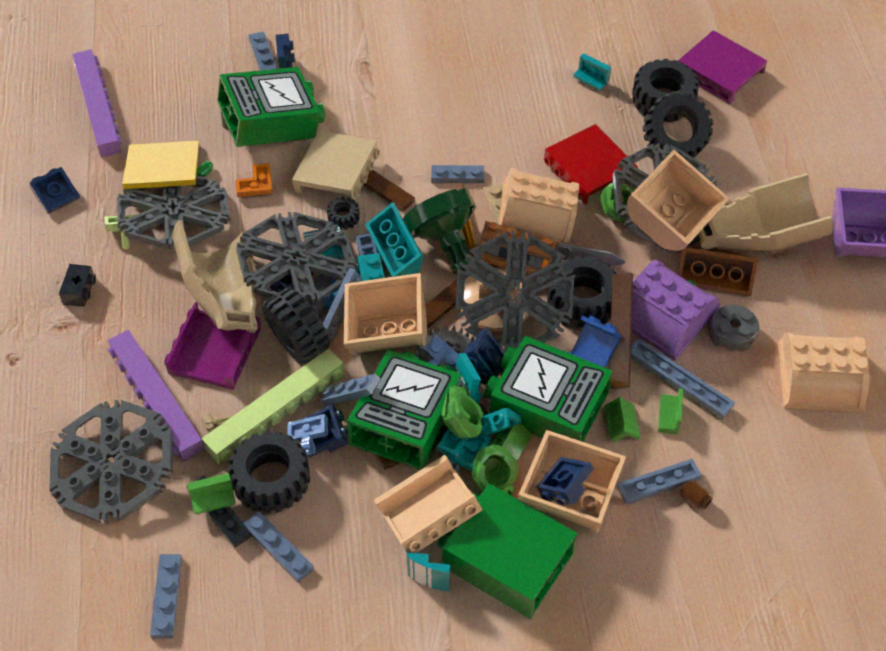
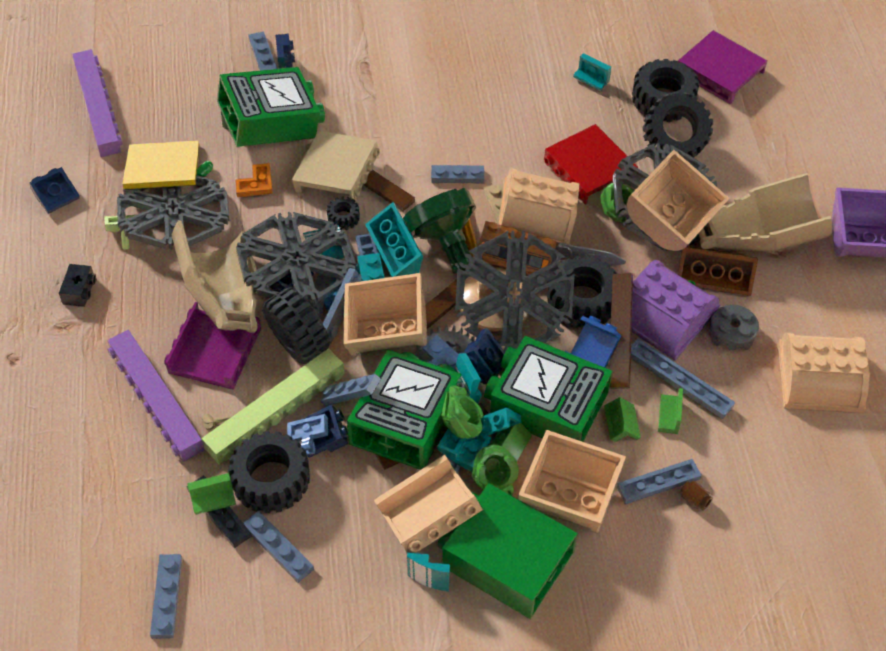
(111, 474): dark grey plate -> none
(565, 481): dark blue plate -> none

